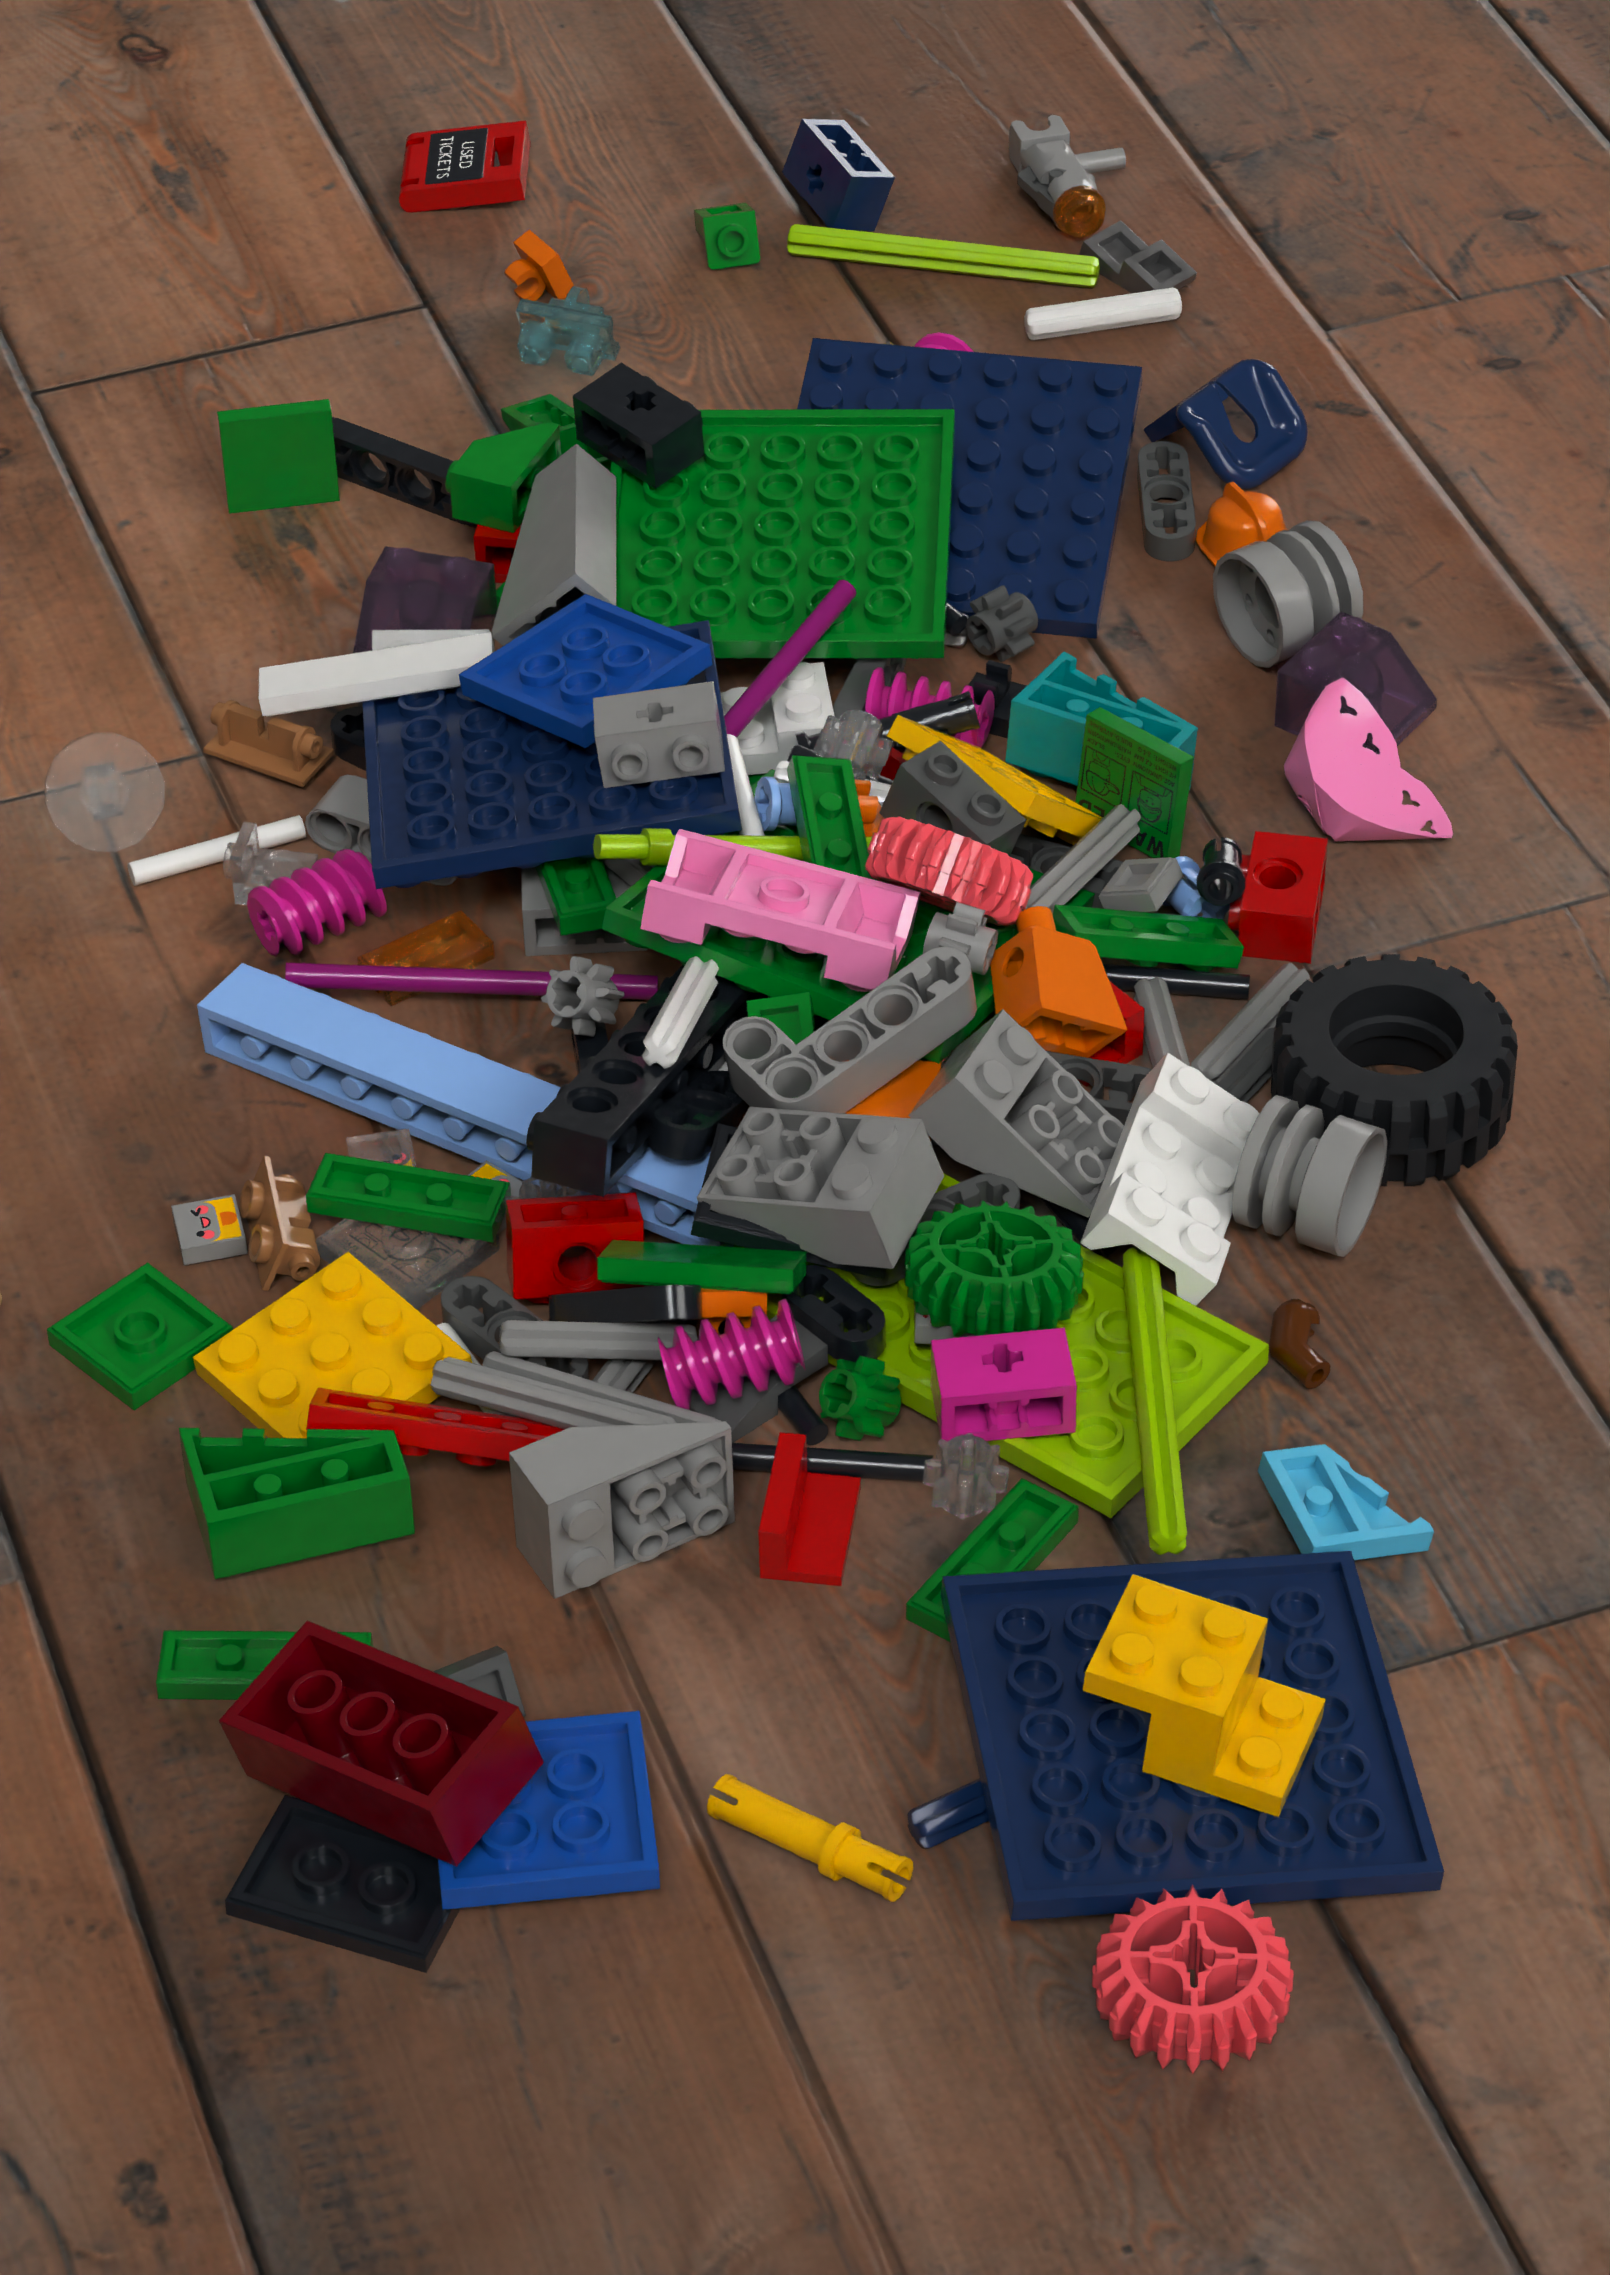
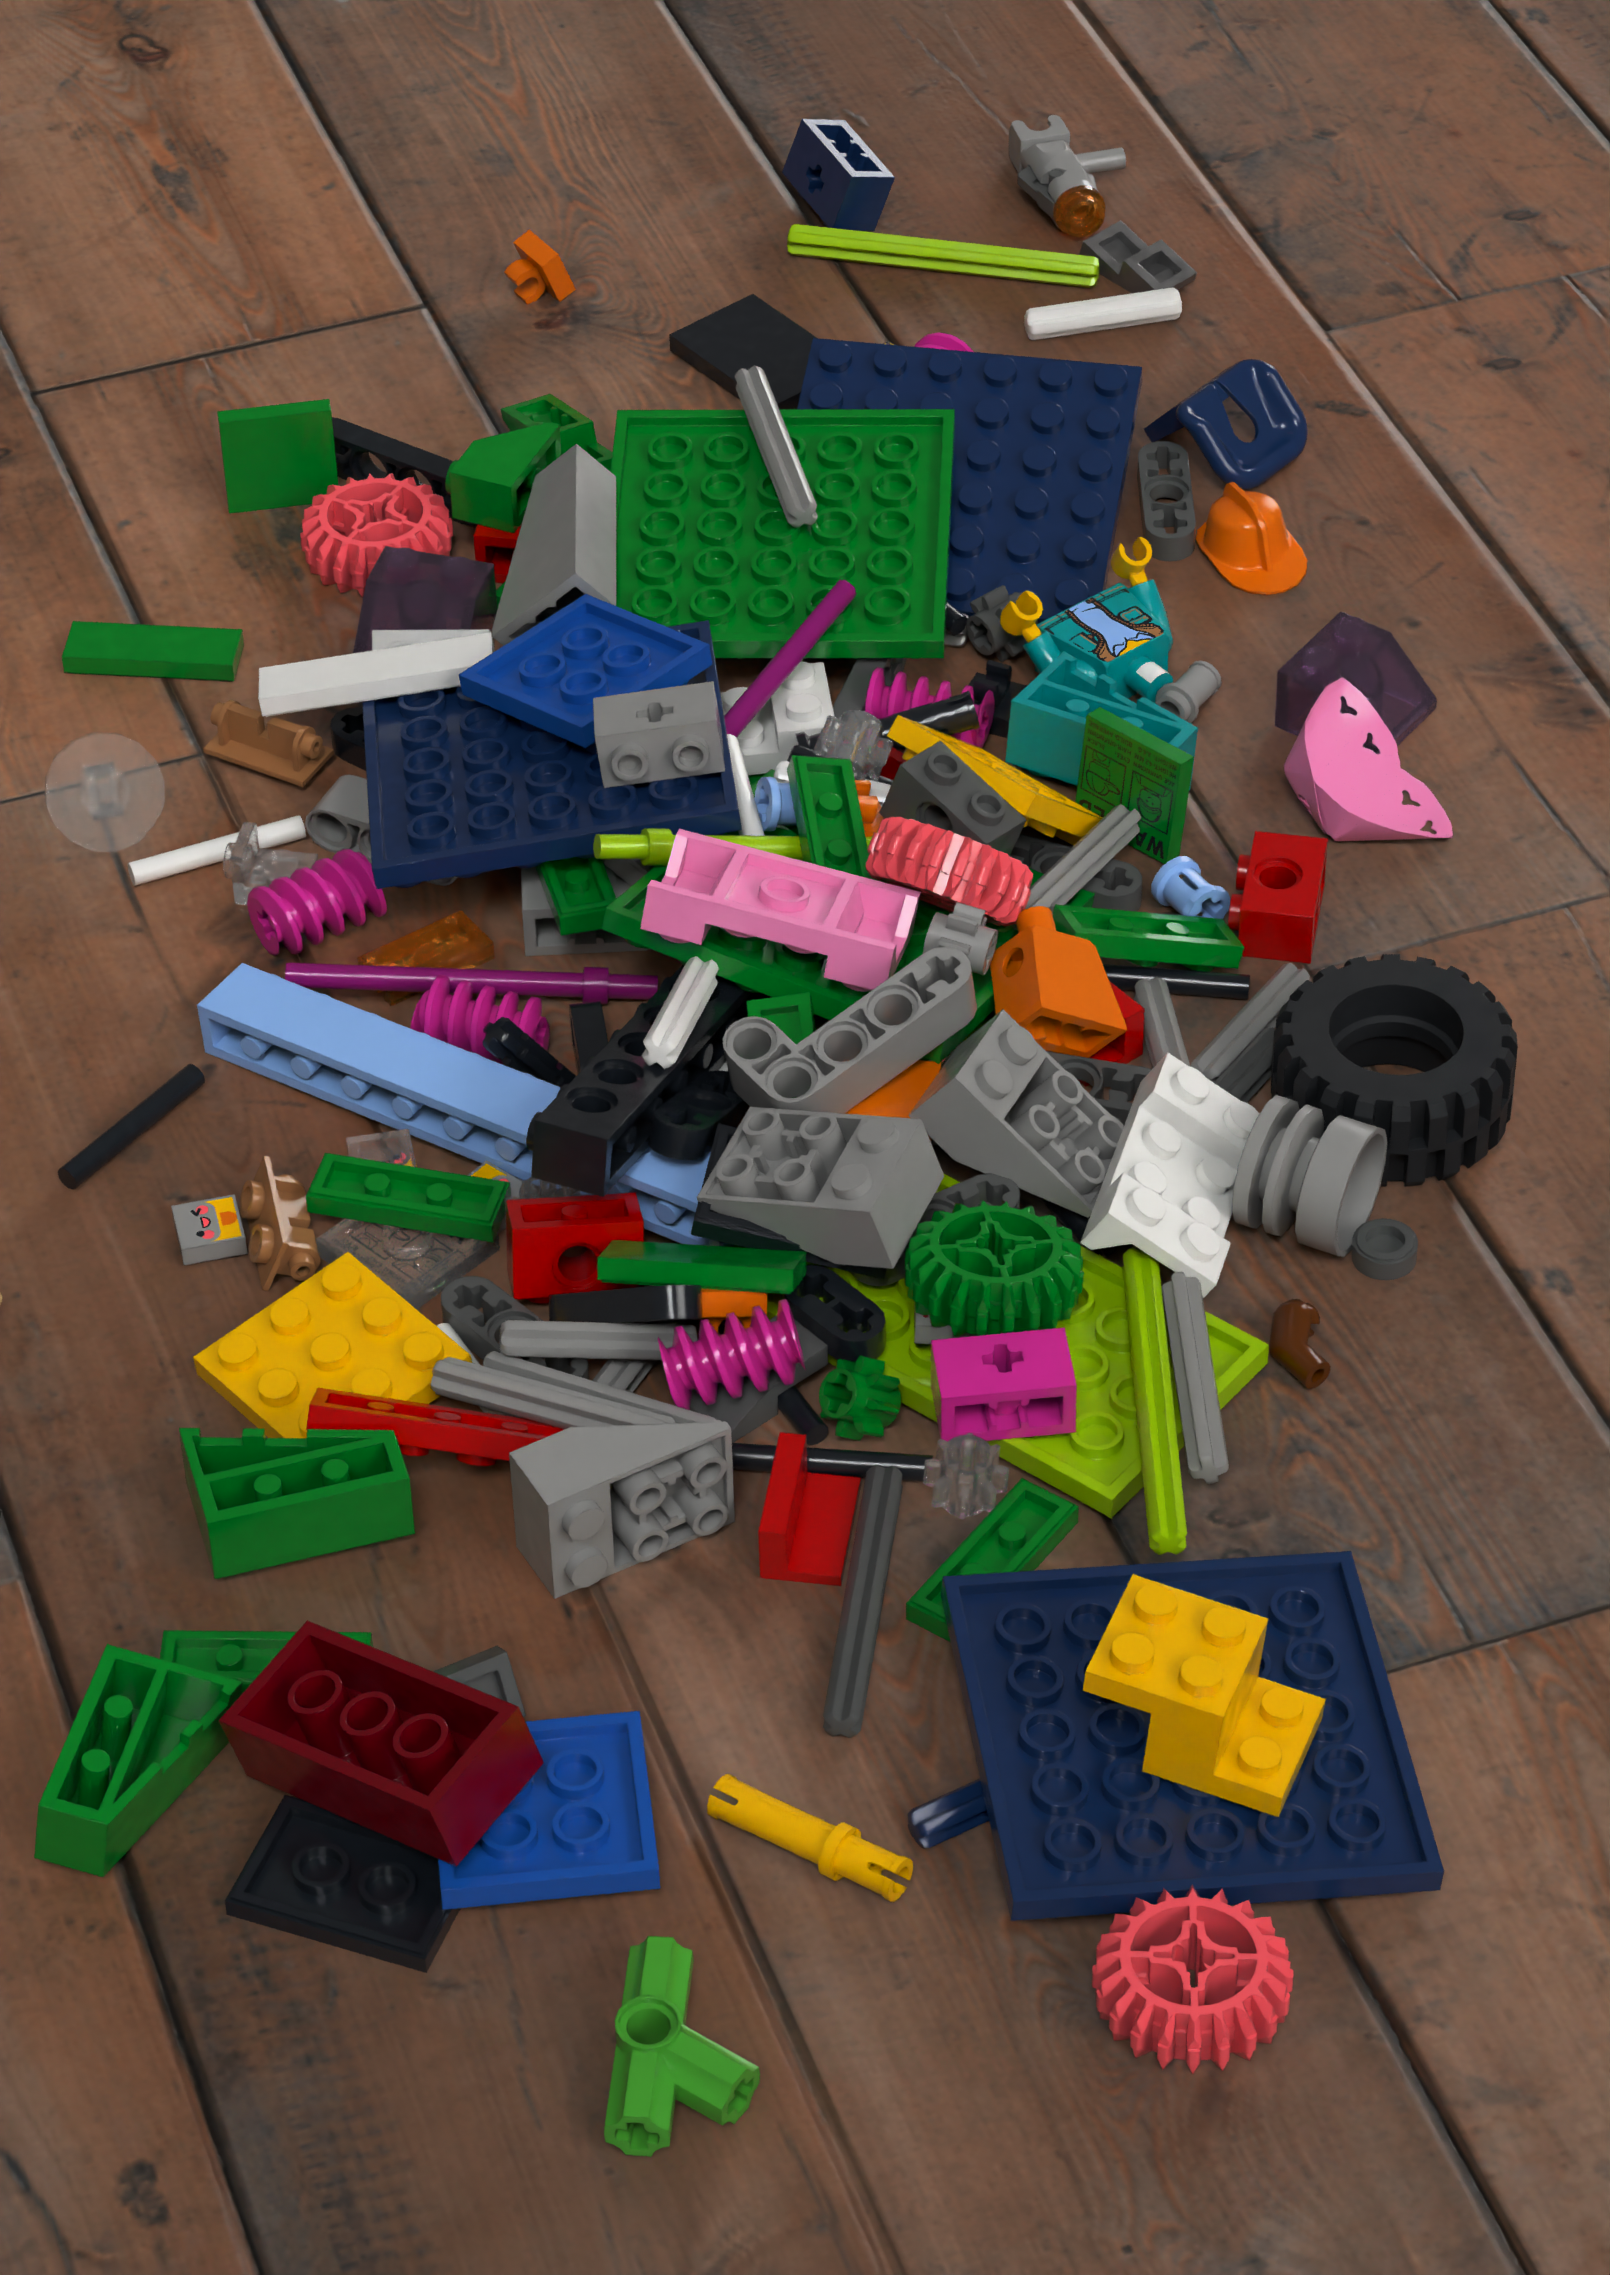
(129, 1756): none -> green wedge
(131, 1126): none -> black bar
(138, 1335): green tile -> none
(153, 651): none -> green tile
(357, 520): none -> coral gear
(458, 167): red container -> none
(461, 1019): none -> dark pink piece
(523, 1053): none -> black axle
(569, 327): clear light blue hips -> none
(582, 996): light grey gear -> none
(638, 425): black brick -> none
(663, 2058): none -> bright green piece
(728, 235): green bracket -> none
(743, 337): none -> black tile
(776, 447): none -> light grey axle
(863, 1602): none -> dark grey axle
(1110, 634): none -> torso
(1141, 884): light grey tile -> none
(1190, 690): none -> light grey pin
(1194, 1378): none -> light grey axle
(1221, 877): black pin -> none
(1285, 591): light grey wheel -> none
(1335, 1507): medium azure wing -> none
(1384, 1249): none -> dark grey tile

